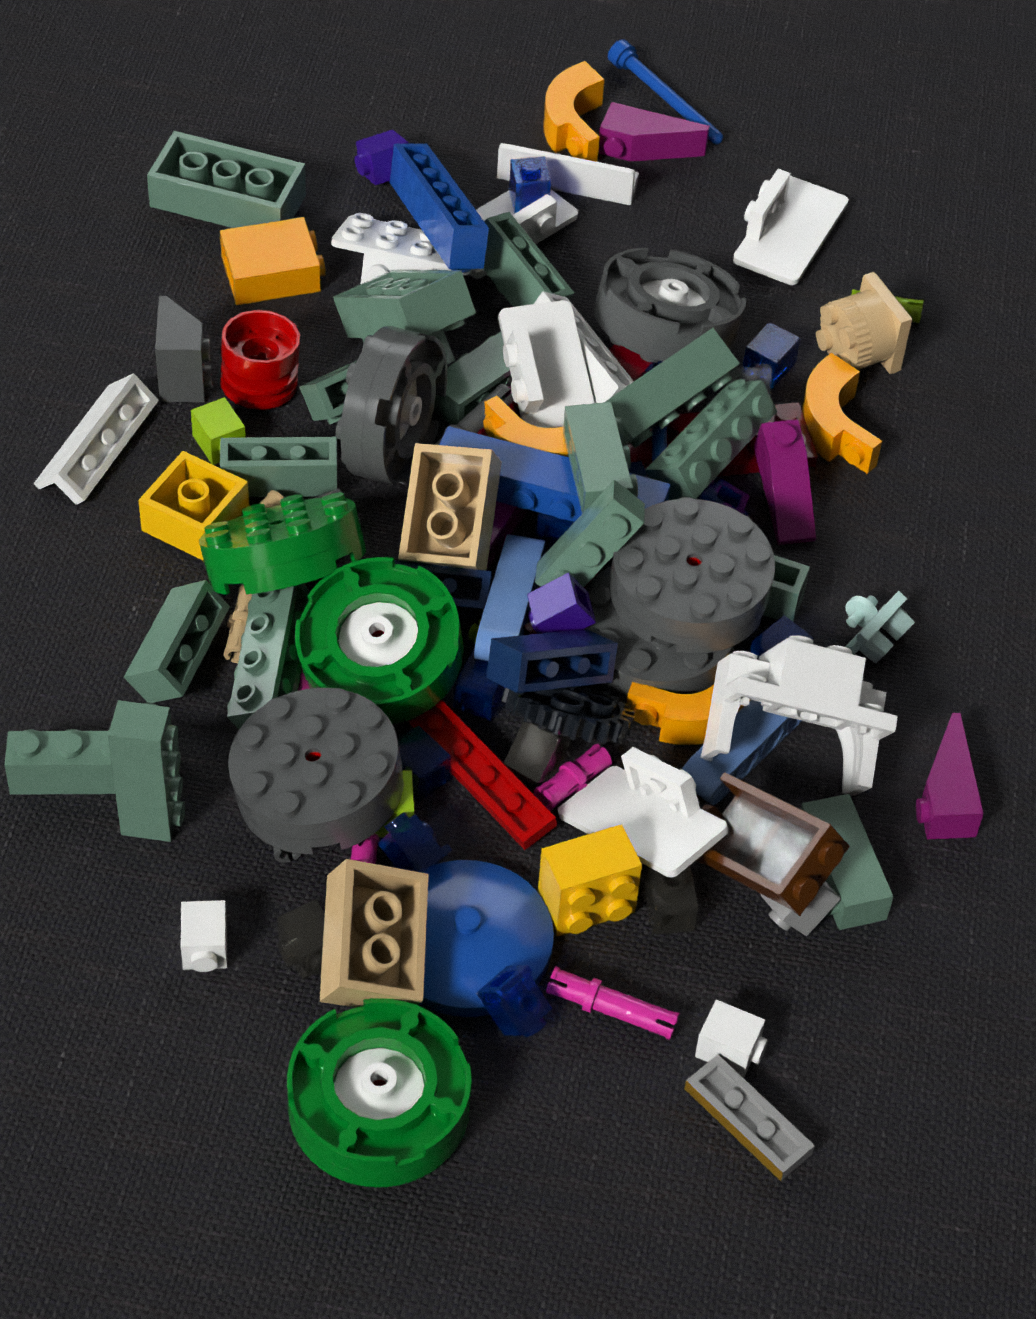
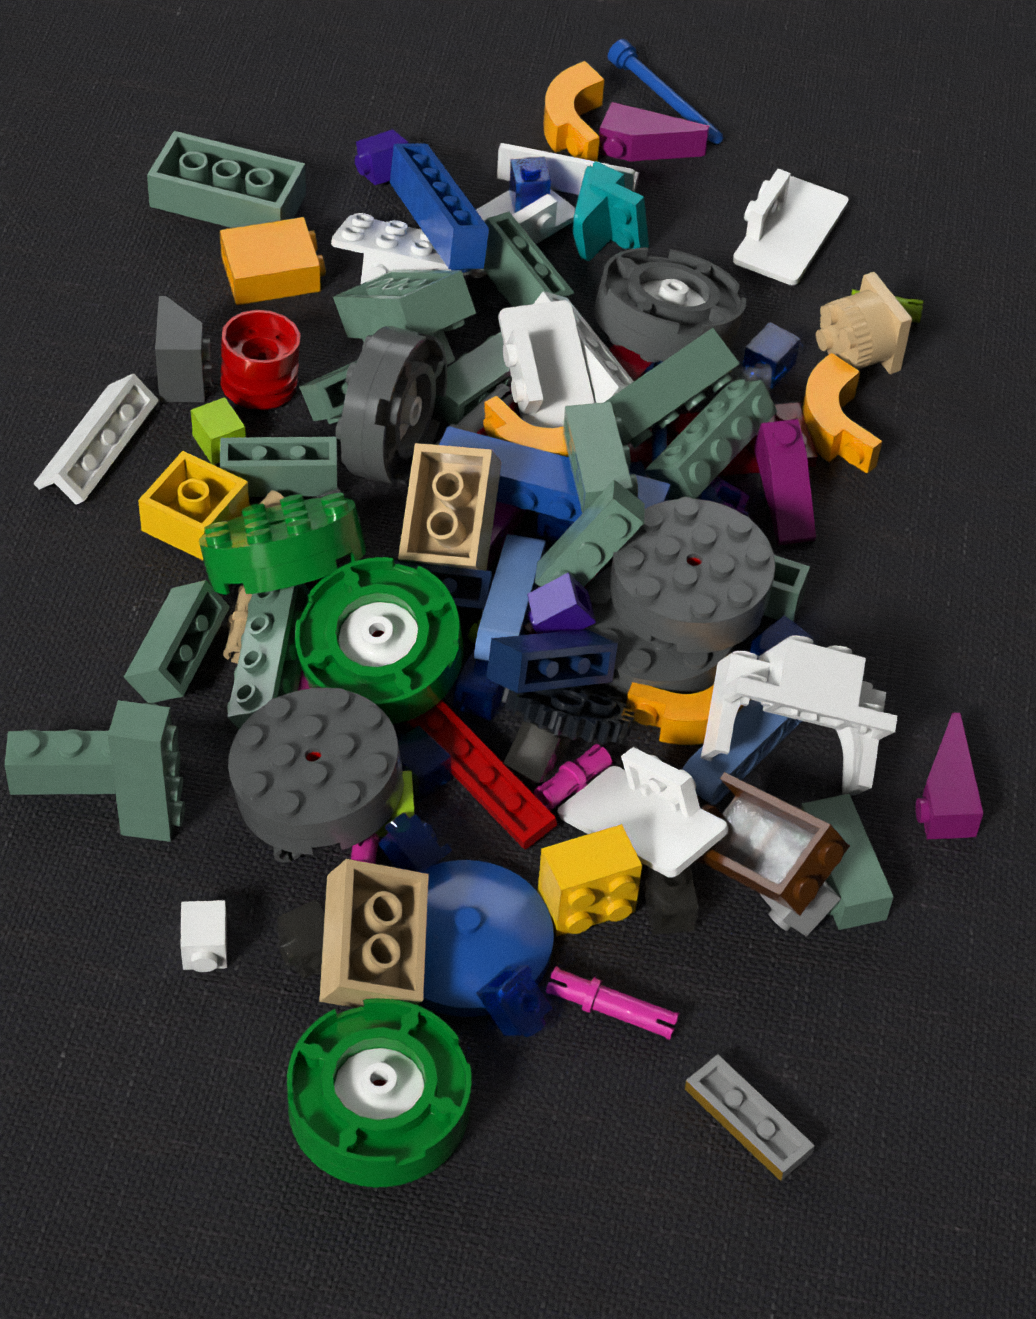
(608, 213): none -> teal piece
(732, 1036): white brick -> none
(889, 617): light aqua hips -> none

